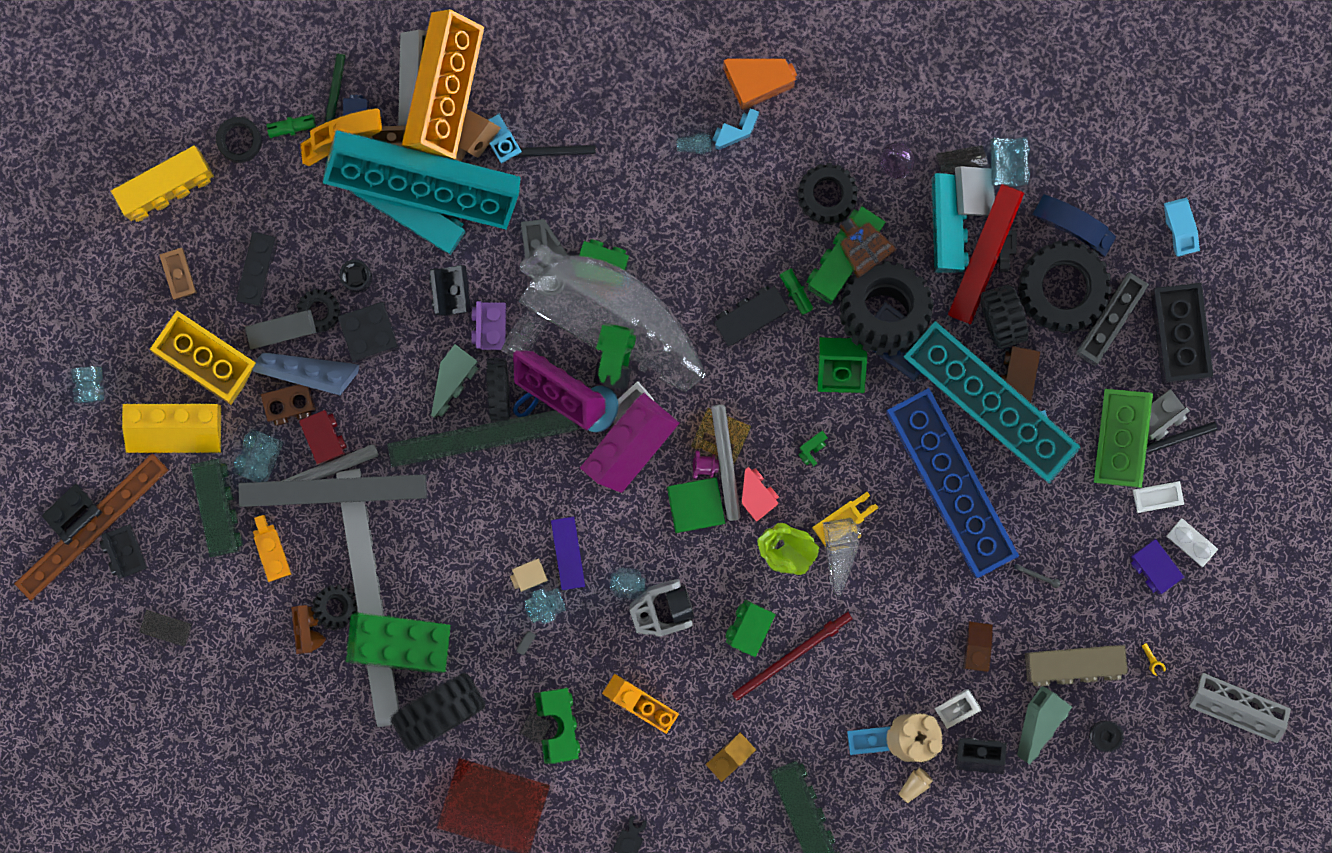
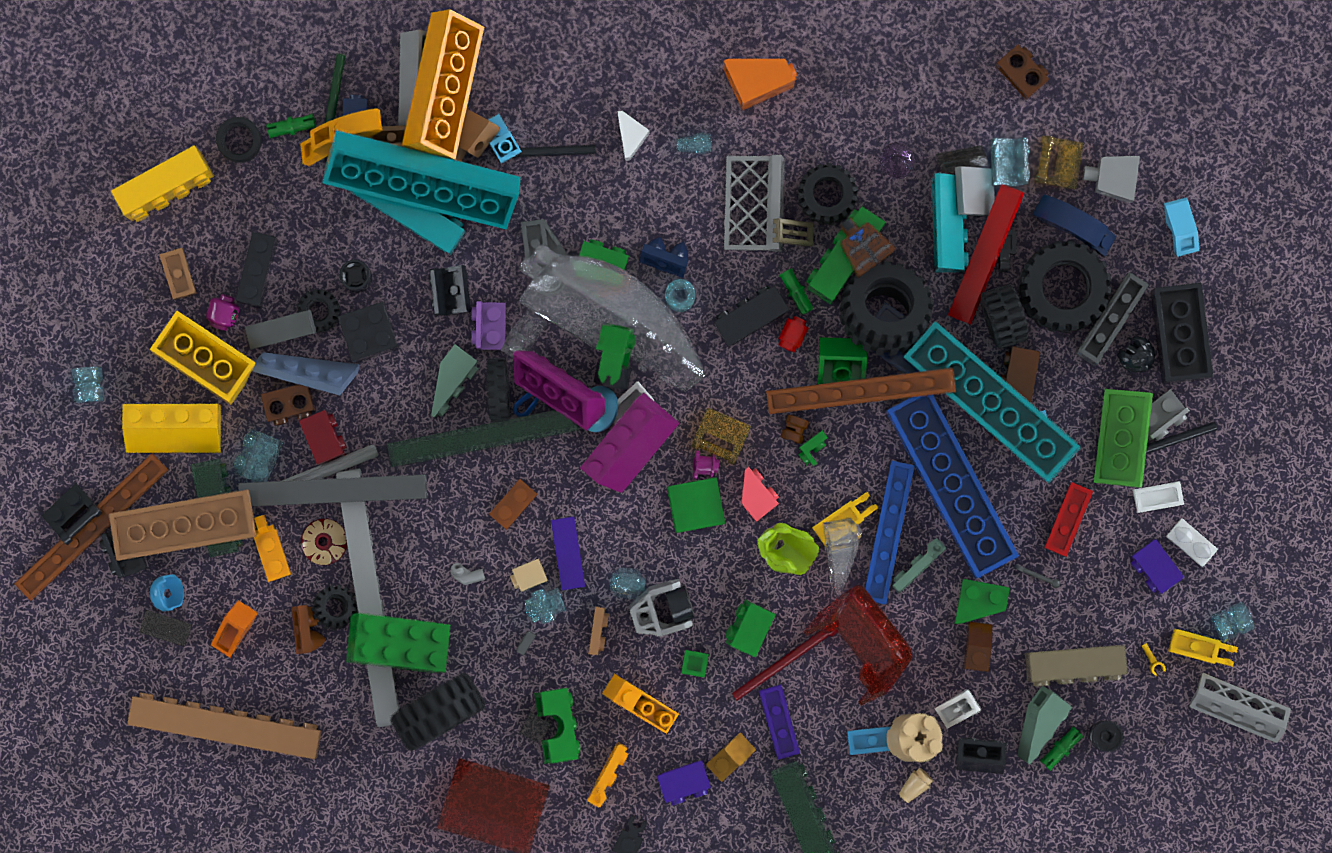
(158, 588): none -> dark azure hair
(182, 525): none -> medium nougat plate
(222, 312): none -> magenta head
(224, 727): none -> medium nougat brick
(234, 628): none -> orange slope
(336, 541): none -> tan dish
(465, 576): none -> light grey arm
(513, 504): none -> dark orange plate
(597, 641): none -> medium nougat plate
(607, 775): none -> light orange hinge
(632, 134): none -> white slope
(672, 262): none -> dark blue tile
(680, 286): none -> clear light blue piece
(684, 782): none -> dark purple brick
(694, 663): none -> green plate
(726, 462): light grey axle -> none
(730, 135): medium azure slope -> none
(774, 201): none -> light grey fence
(779, 722): none -> dark purple tile
(780, 231): none -> dark tan tile
(793, 334): none -> red brick
(797, 424): none -> reddish brown wheel
(861, 391): none -> dark orange tile
(869, 636): none -> clear red windscreen
(889, 531): none -> blue plate
(919, 564): none -> sand green hinge
(980, 600): none -> green wing
(1017, 76): none -> reddish brown brick
(1061, 748): none -> green pin
(1066, 165): none -> clear yellow plate
(1068, 519): none -> red plate
(1115, 177): none -> light grey torso
(1138, 356): none -> black piece
(1199, 647): none -> yellow hinge
(1232, 622): none -> clear light blue wheel

